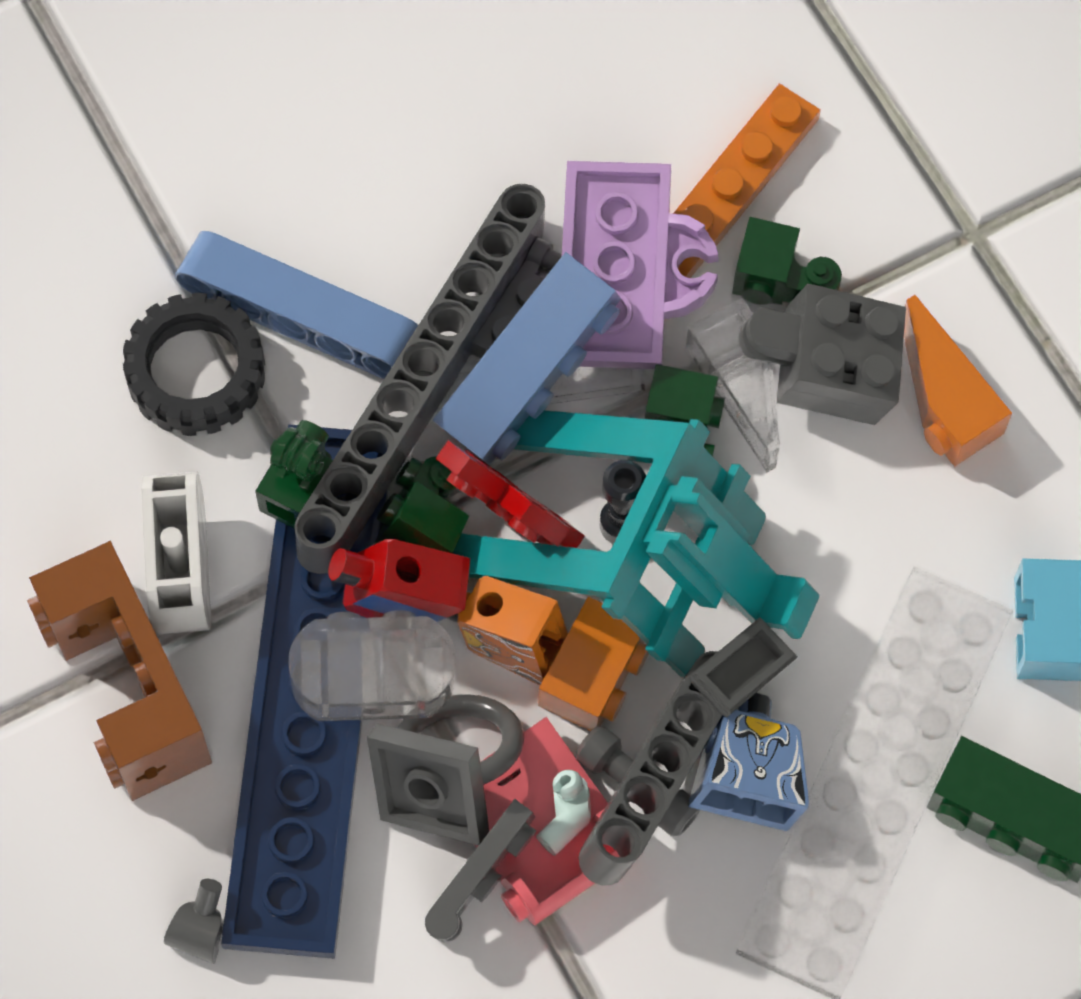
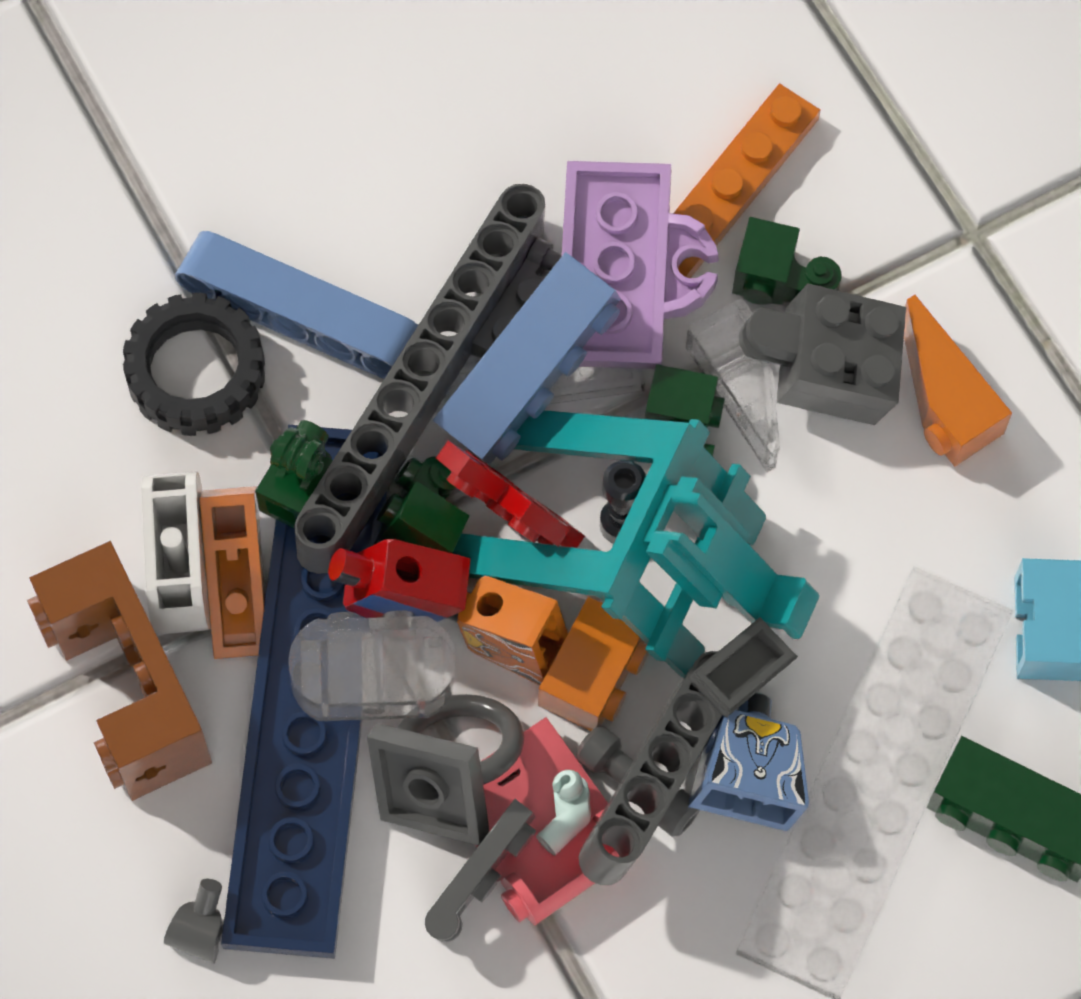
(233, 570): none -> orange slope

